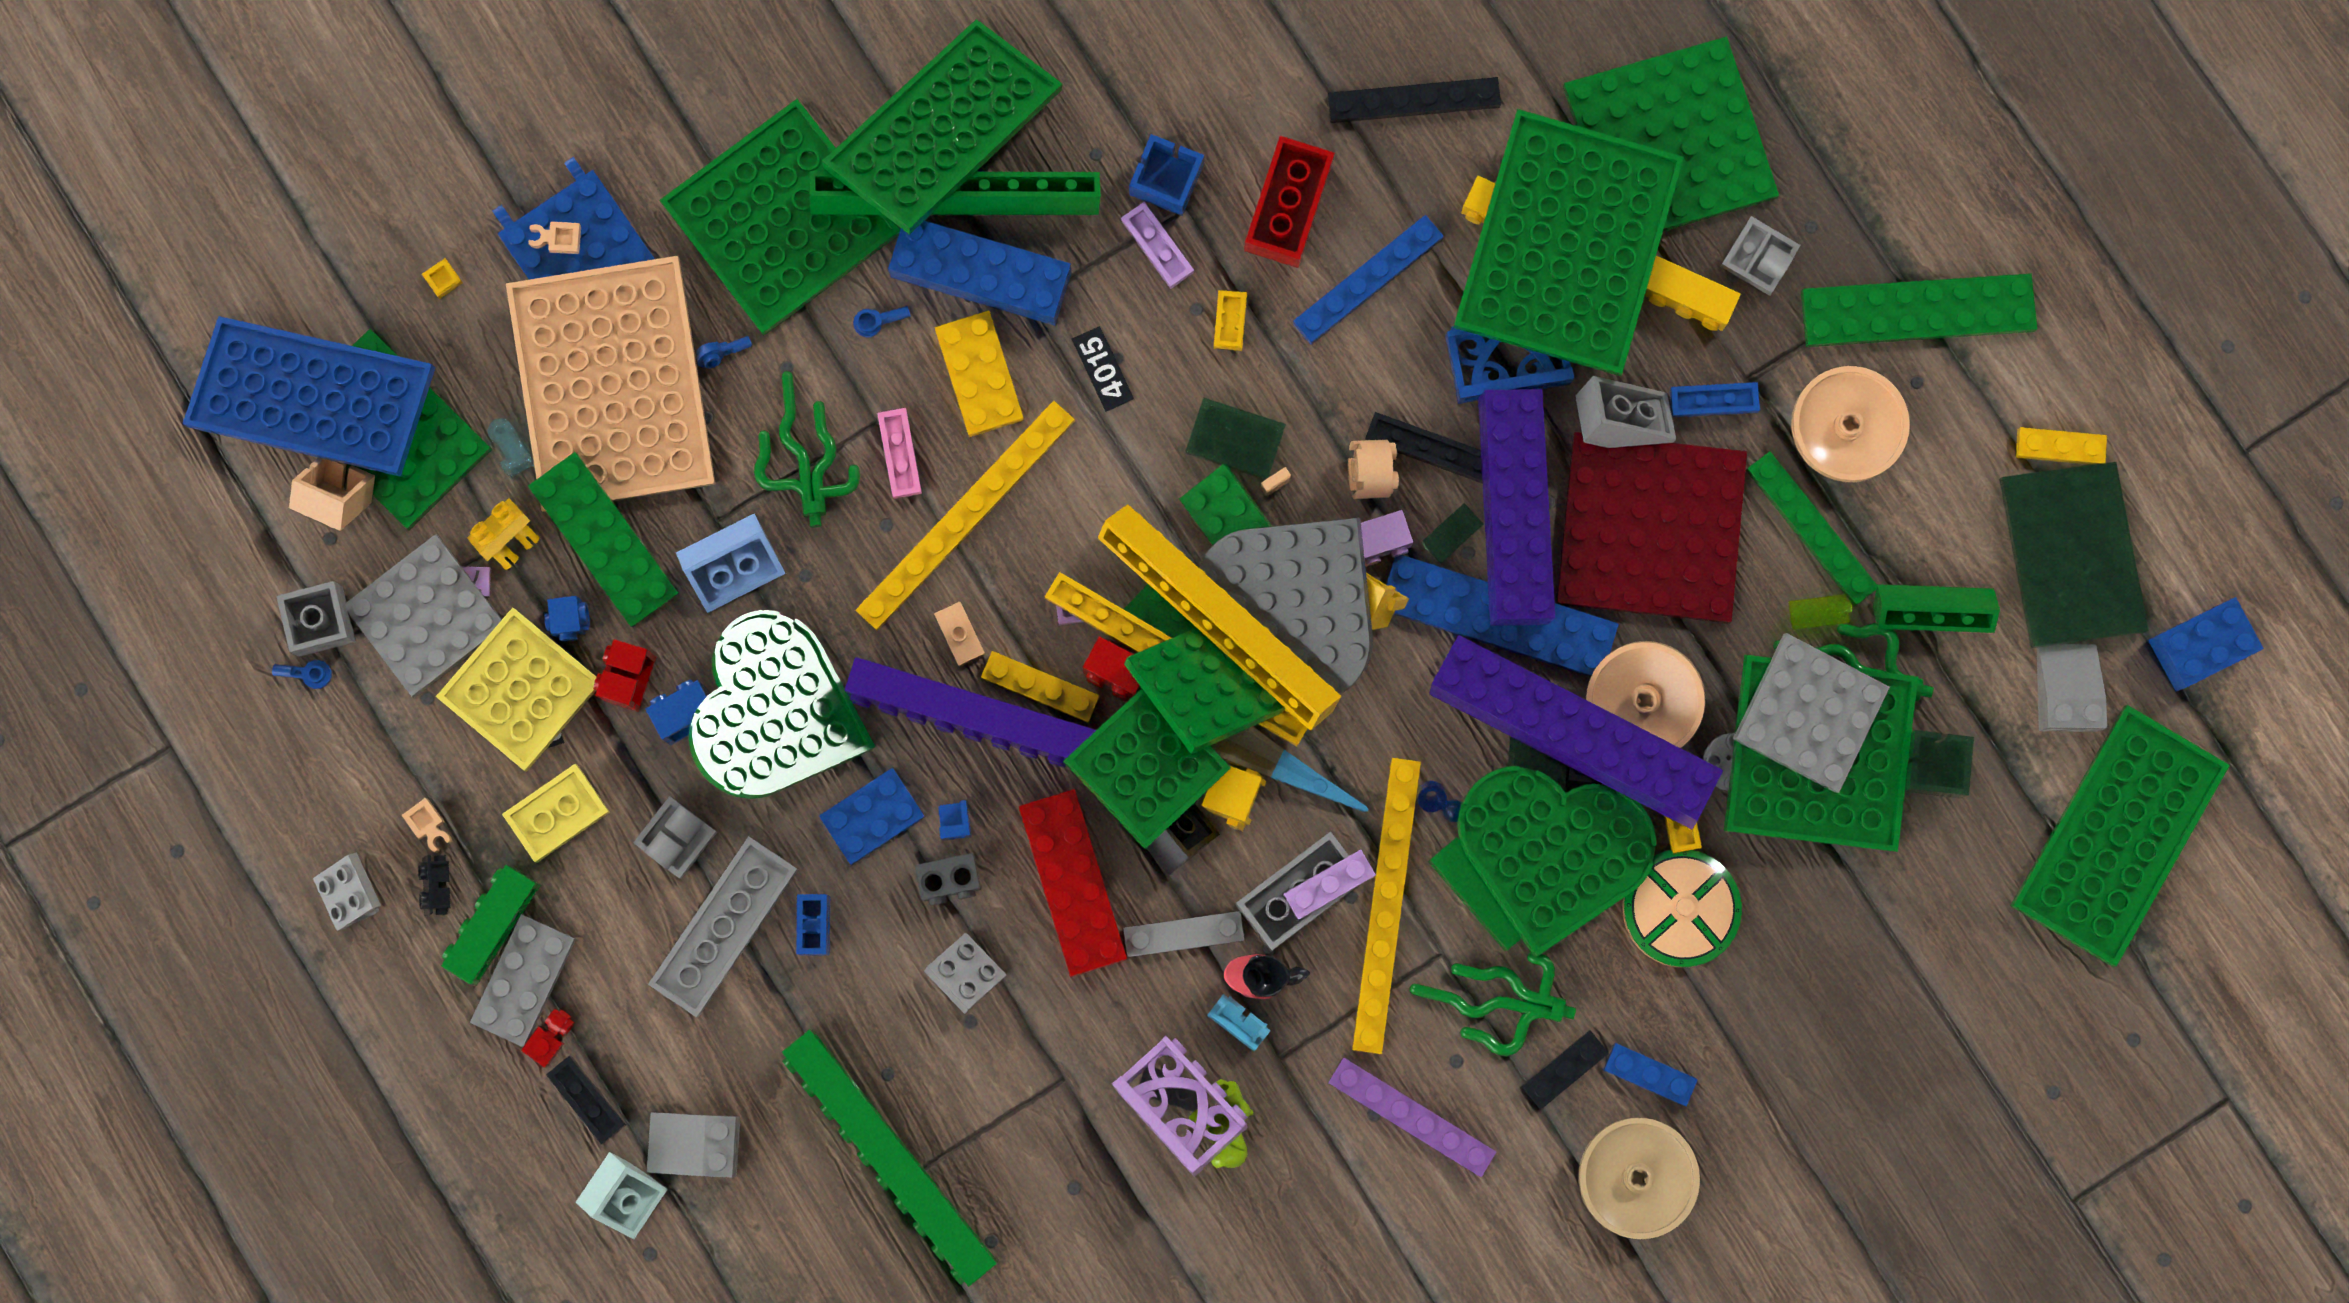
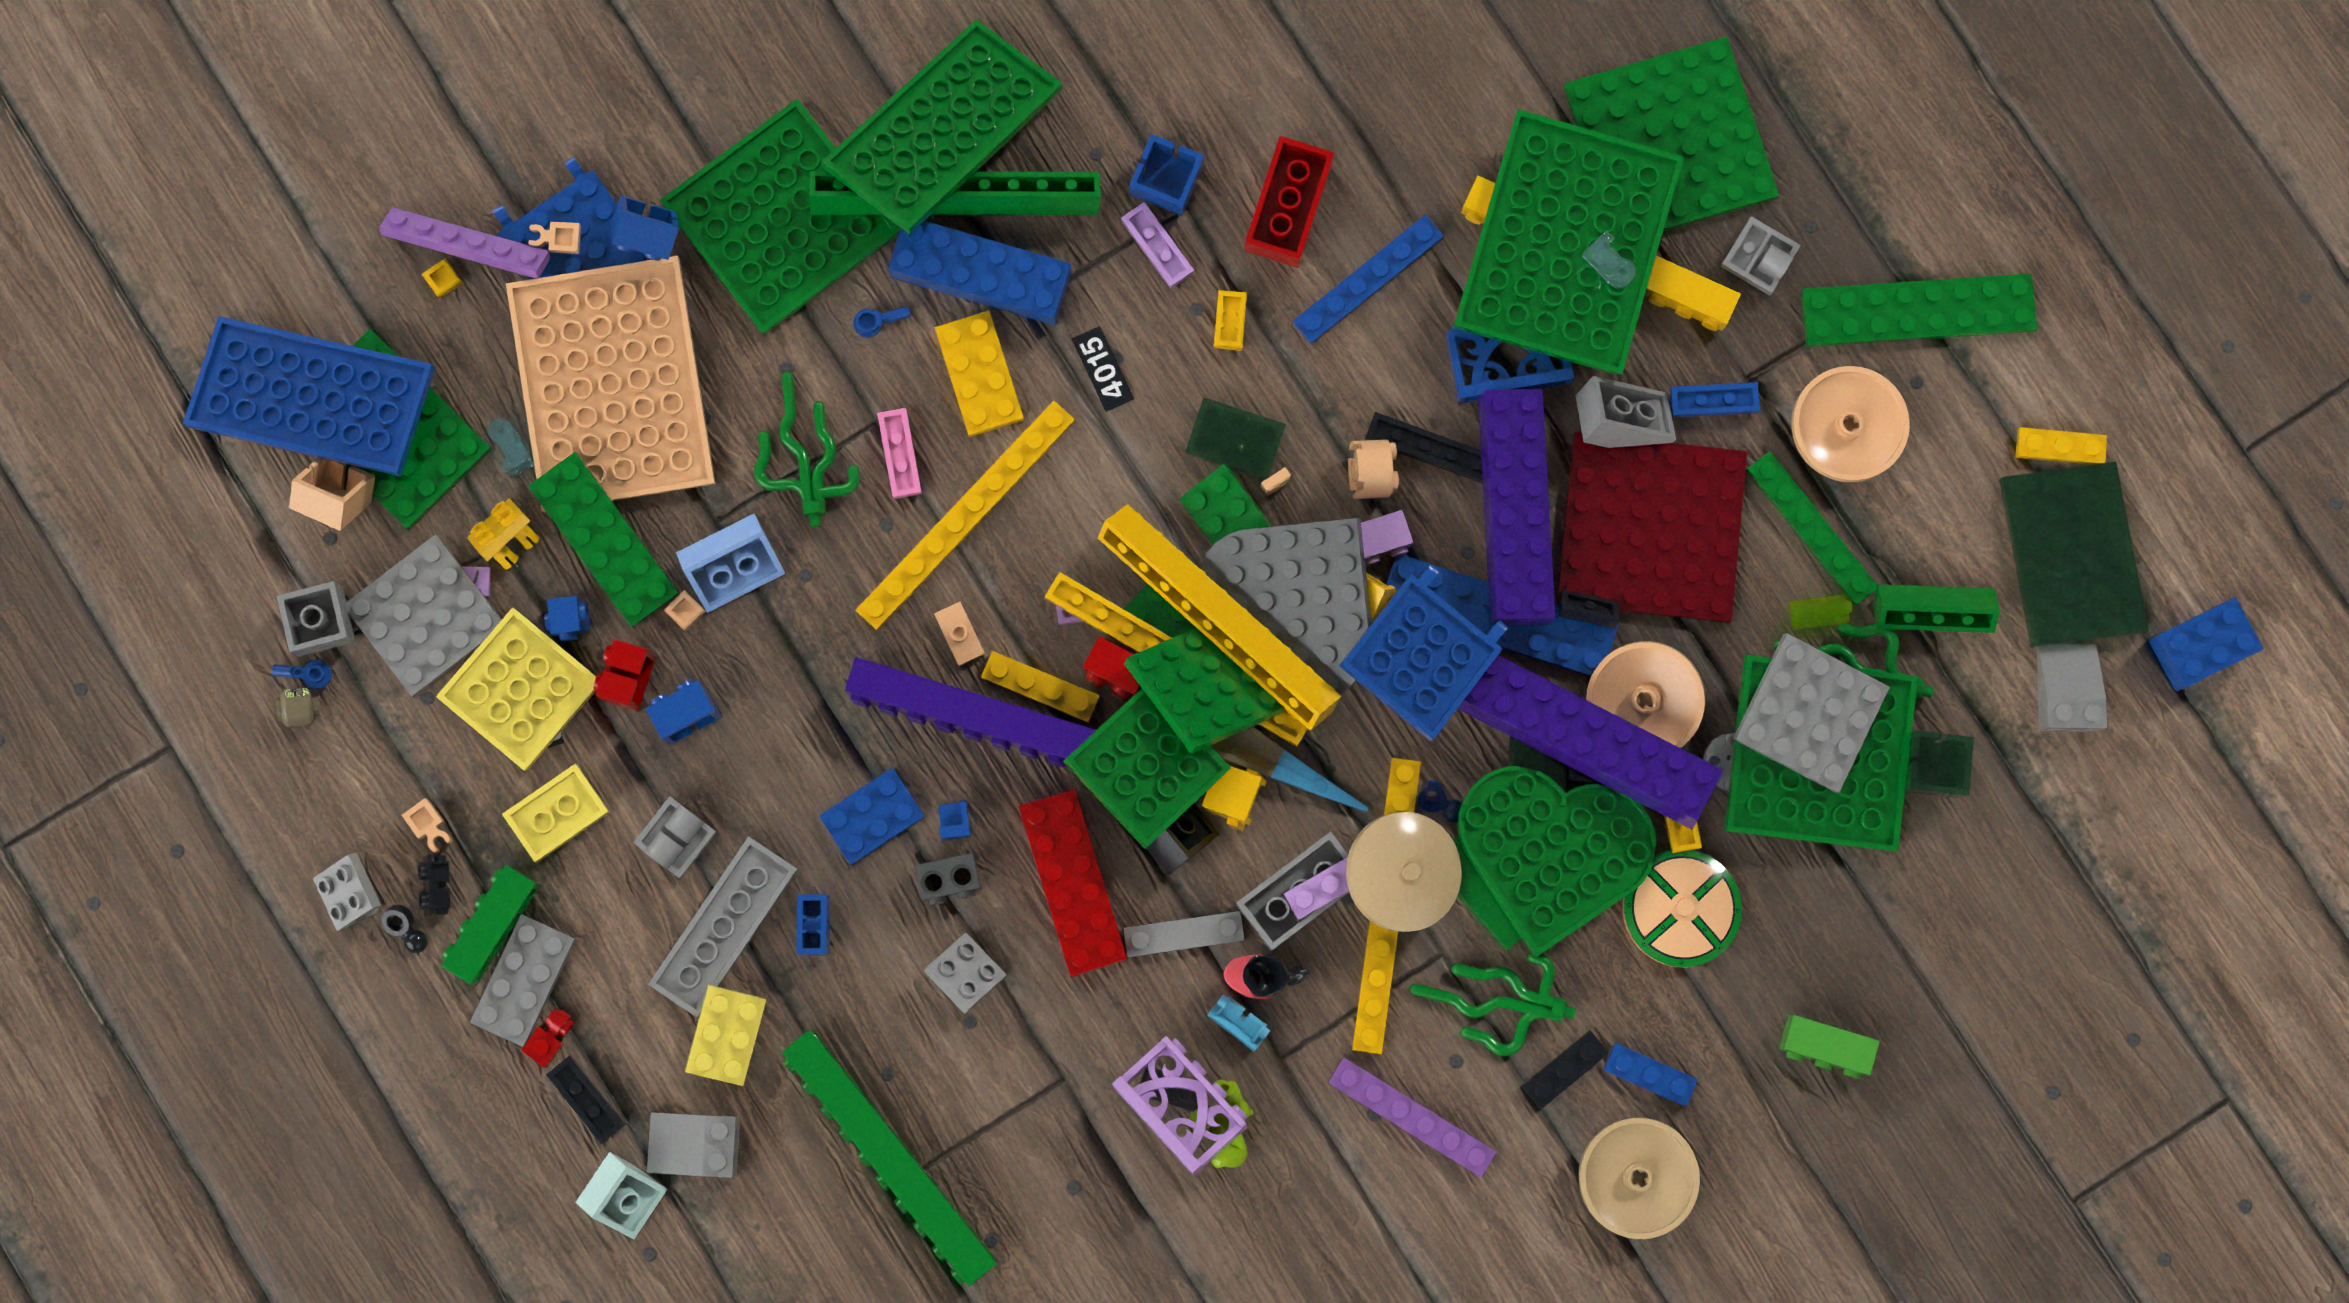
(296, 707): none -> dark tan head
(414, 940): none -> black plate
(464, 243): none -> medium lavender plate
(649, 234): none -> blue piece
(684, 610): none -> light nougat tile
(711, 353): blue plate -> none
(725, 1035): none -> light yellow plate
(774, 710): plate -> none
(1403, 871): none -> tan dish
(1414, 100): black plate -> none
(1422, 655): none -> blue plate
(1452, 533): clear green plate -> none
(1588, 609): none -> black plate
(1609, 263): none -> clear light blue leg
(1828, 1046): none -> bright green brick
(2120, 836): green plate -> none

